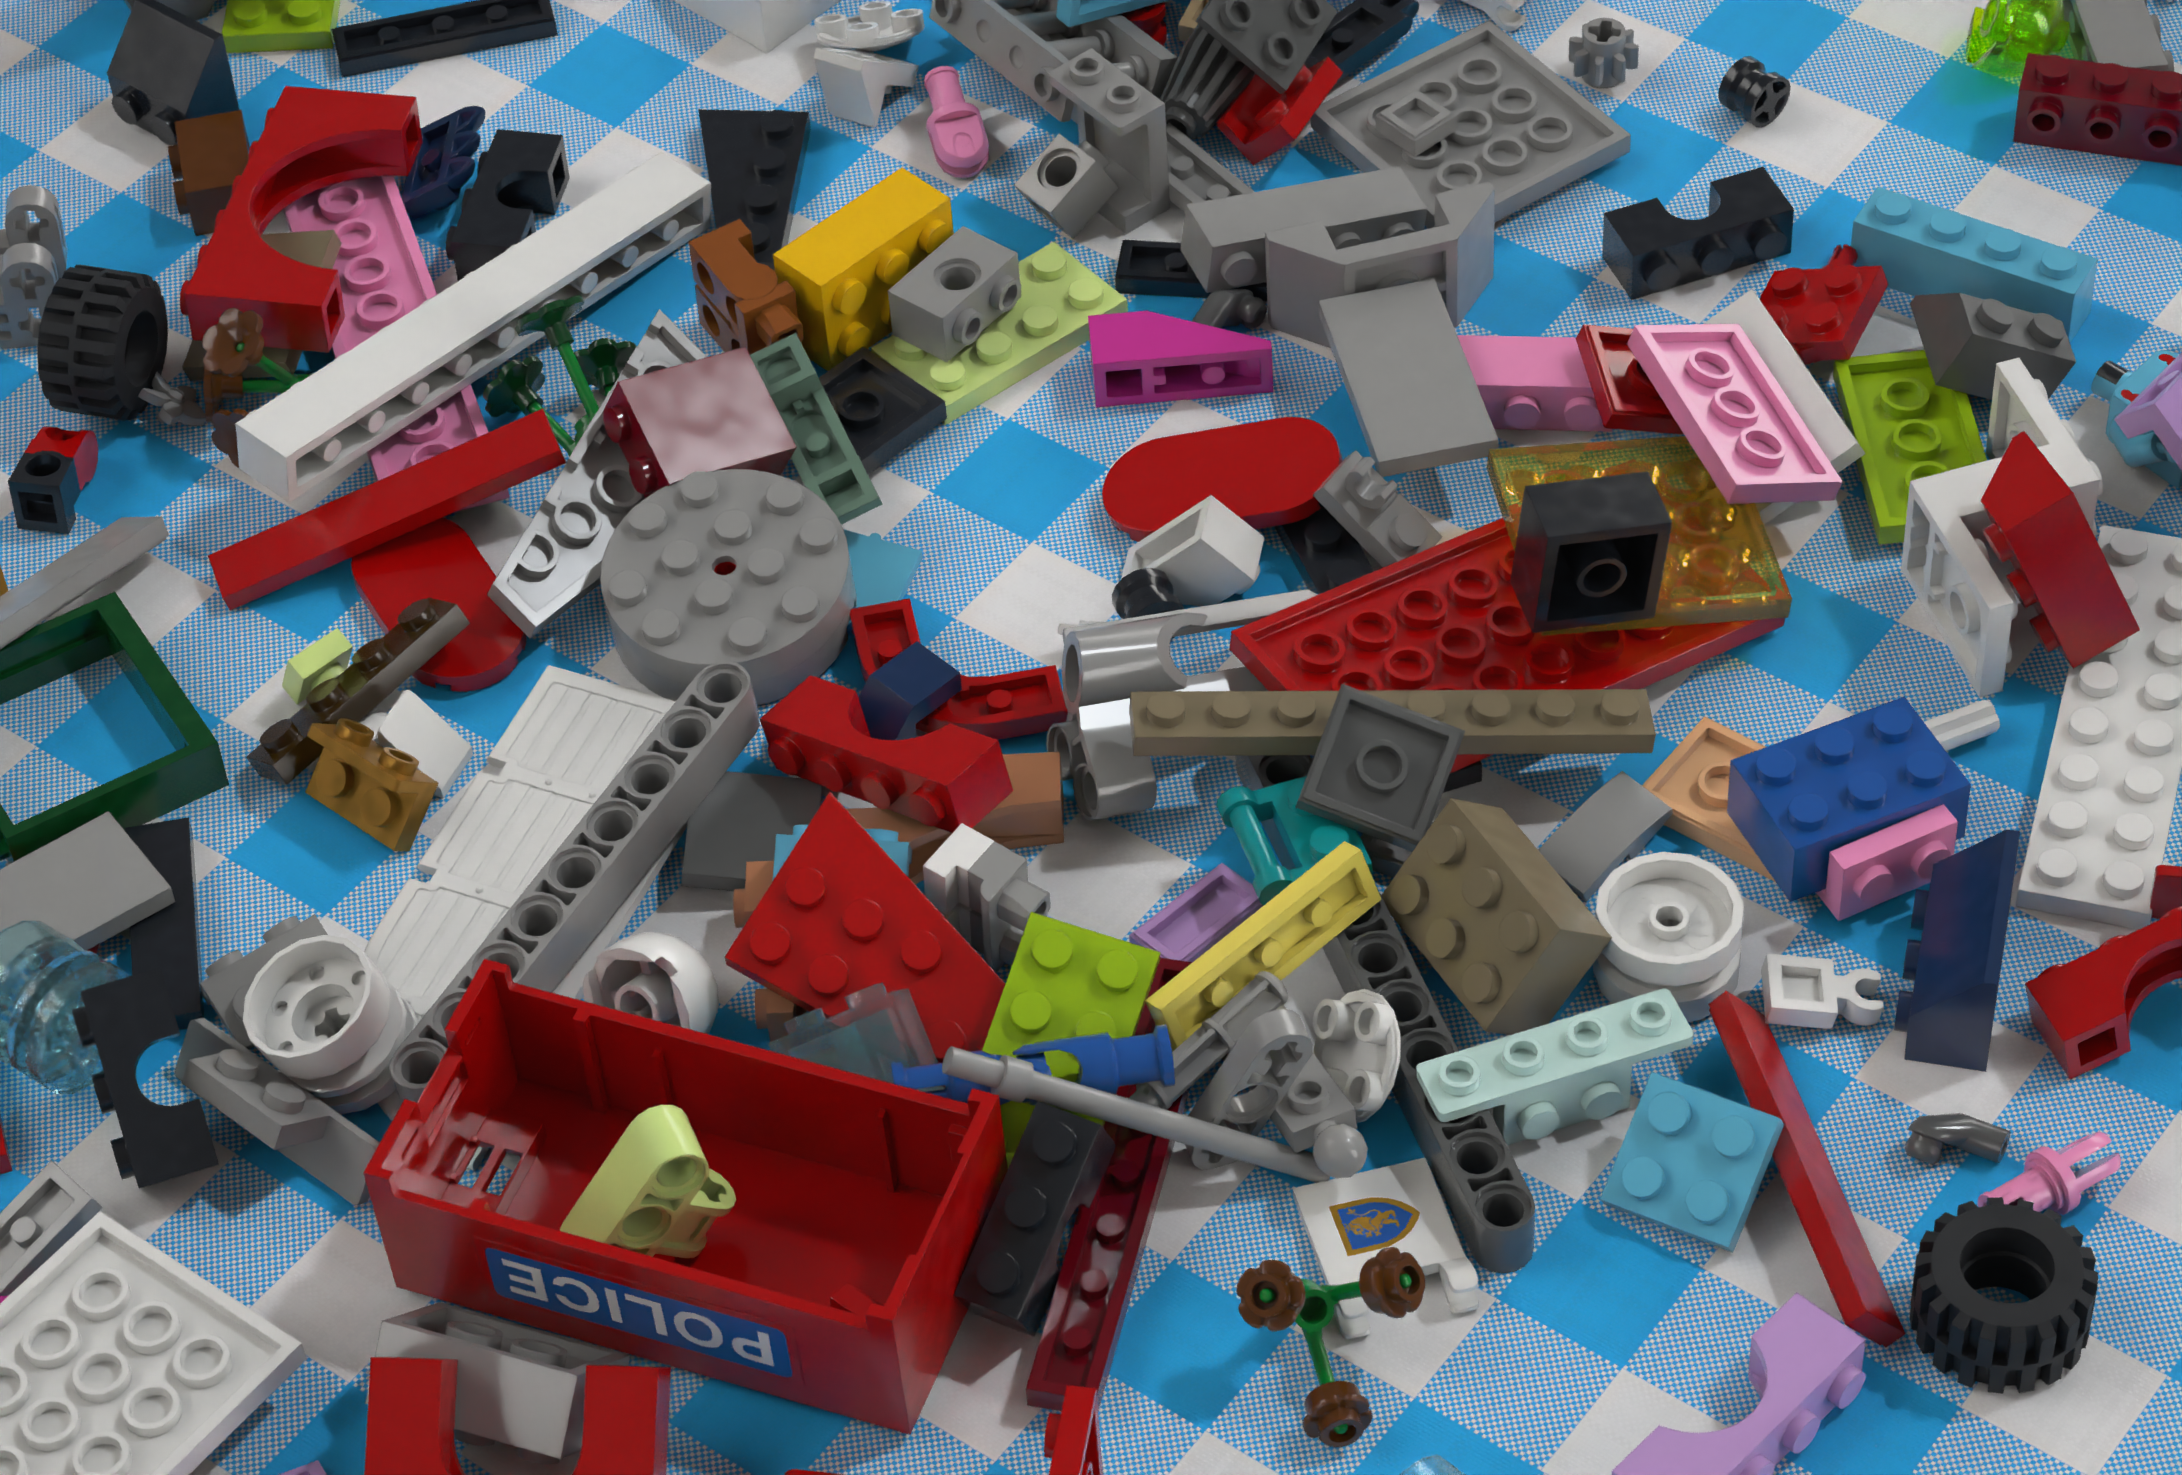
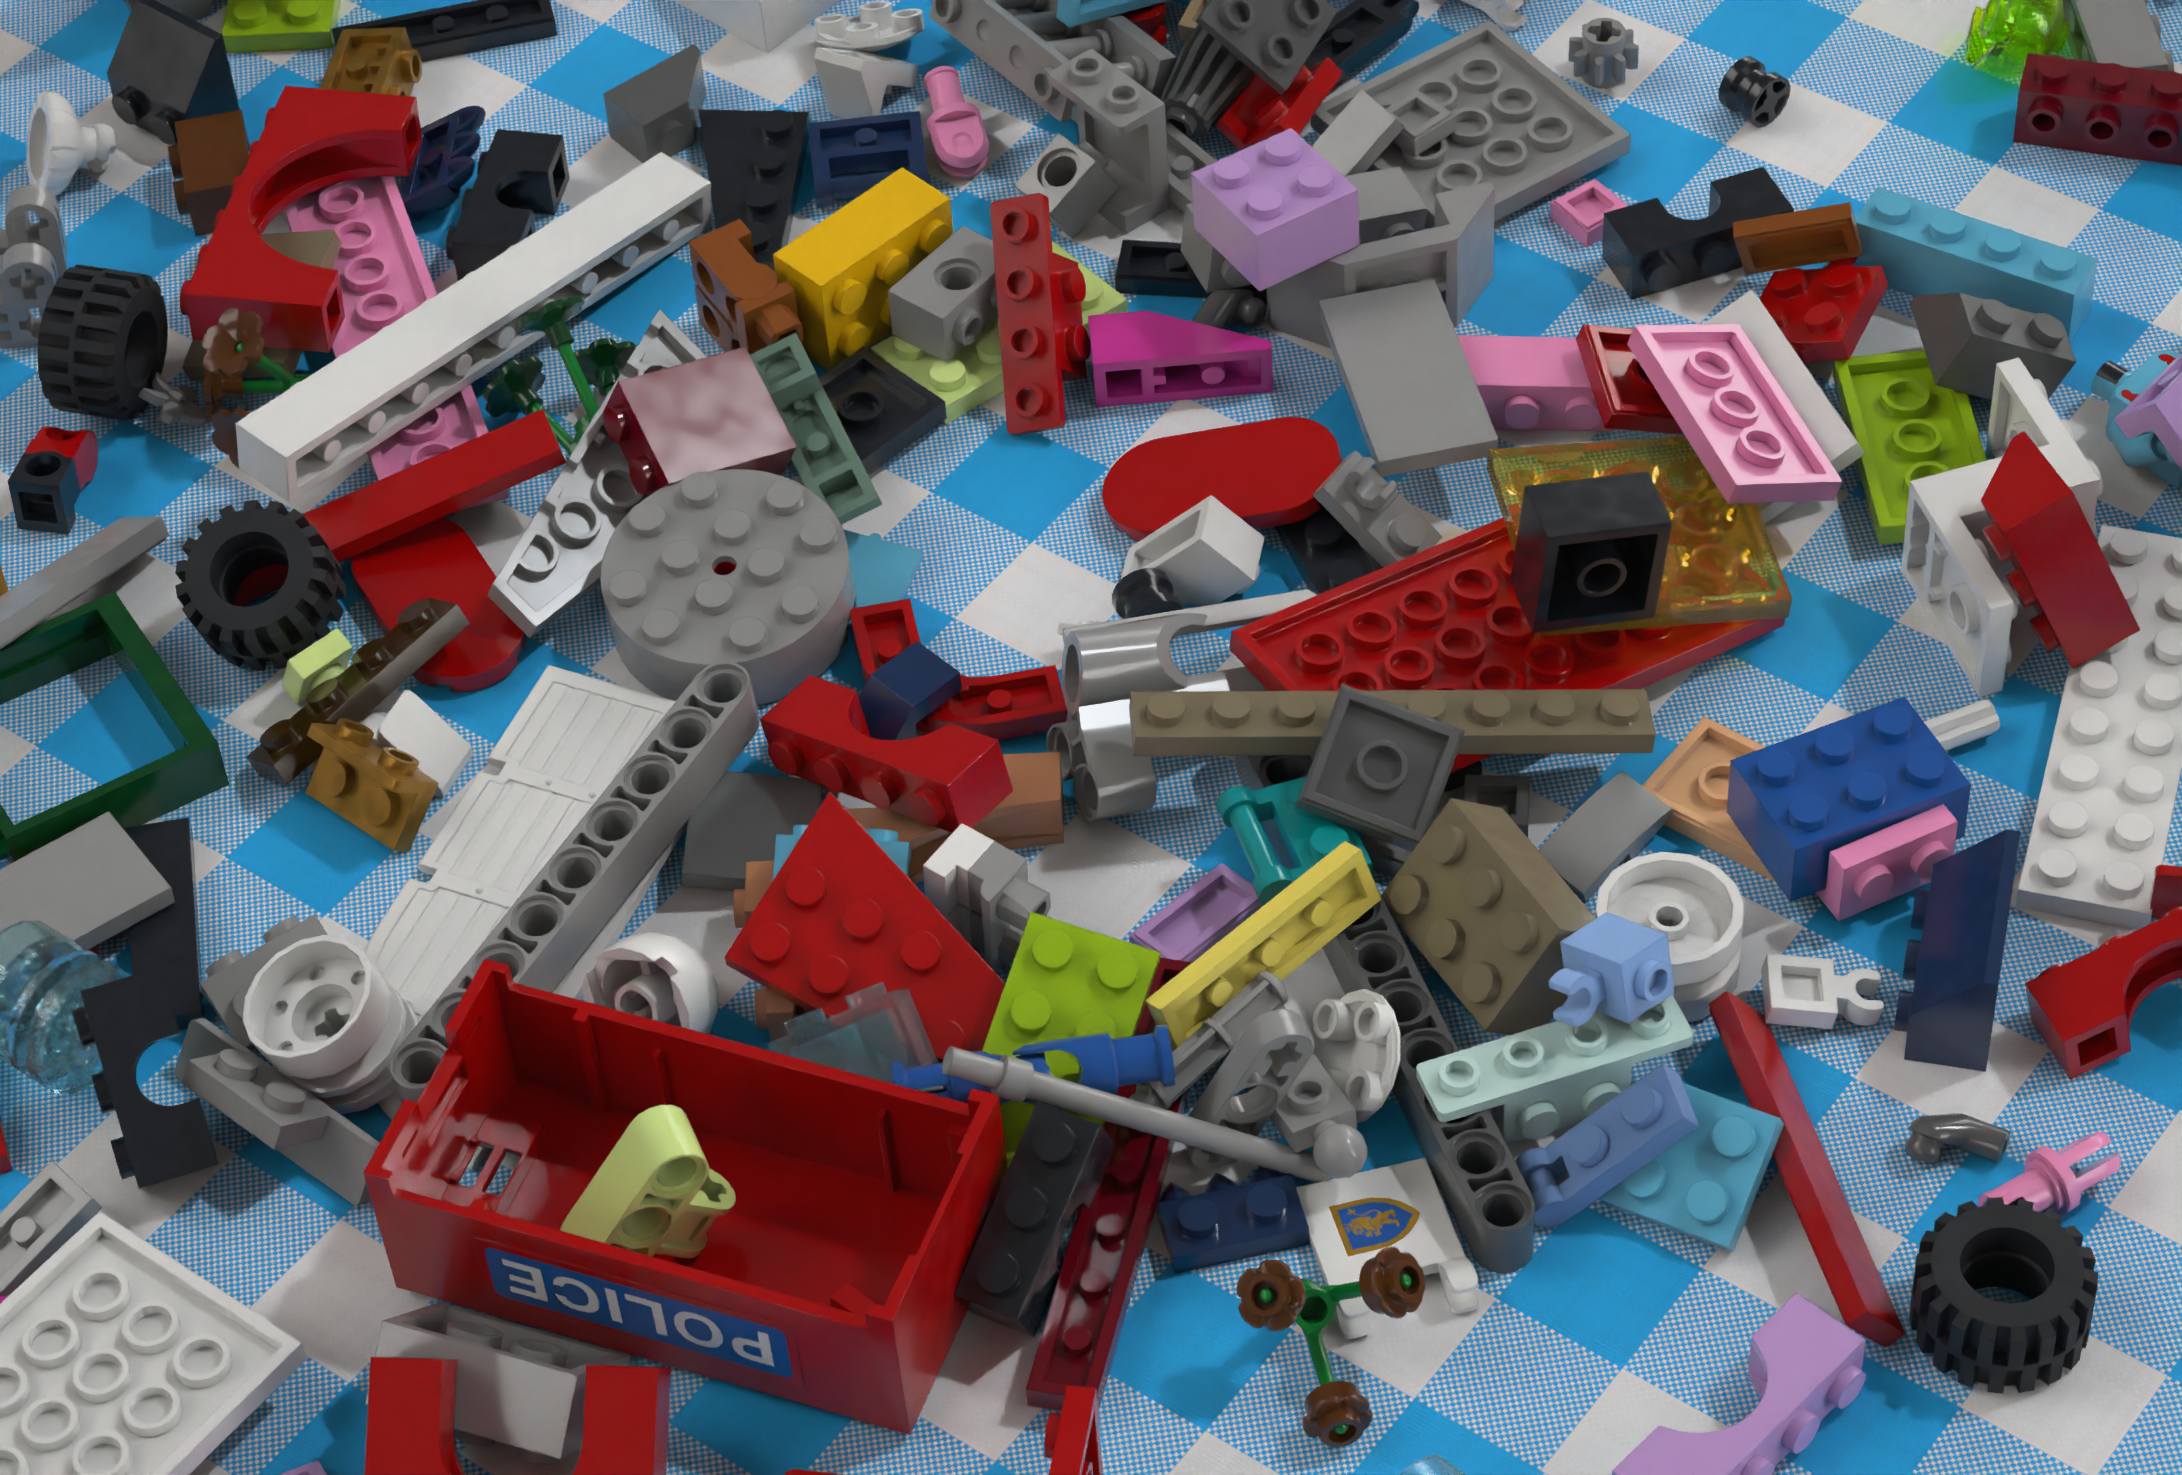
(61, 145): none -> white hair
(234, 550): none -> black tyre
(374, 62): none -> pearl gold bracket
(658, 107): none -> dark grey slope
(862, 146): none -> dark blue plate
(1036, 314): none -> red bracket
(1231, 1220): none -> dark blue plate
(1275, 209): none -> lavender brick
(1358, 135): none -> light grey tile
(1503, 792): none -> dark grey plate
(1583, 211): none -> bright pink tile
(1607, 1146): none -> medium blue plate
(1612, 970): none -> light blue brick
(1797, 238): none -> dark orange tile

